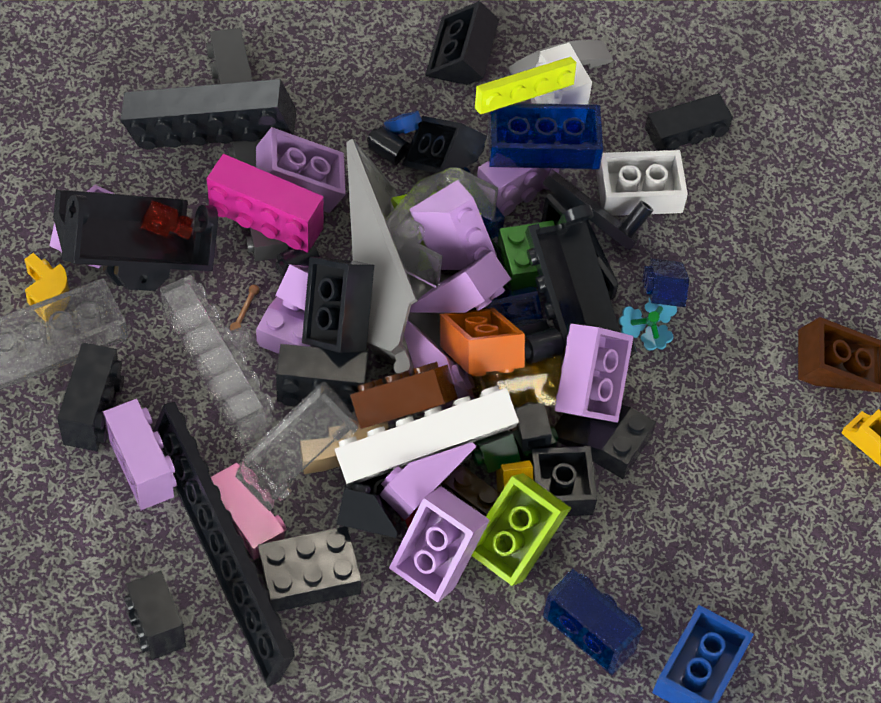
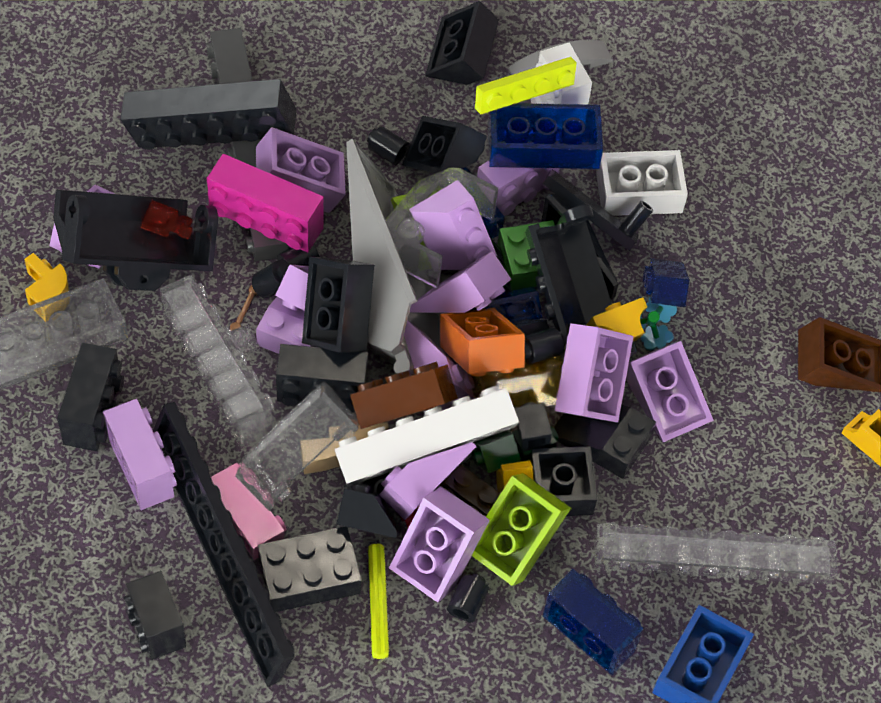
(269, 279): none -> black brick
(378, 601): none -> neon yellow axle
(403, 123): blue plate -> none
(468, 597): none -> black brick
(622, 318): none -> yellow brick
(668, 391): none -> lavender slope
(688, 123): black brick -> none
(715, 553): none -> clear brick

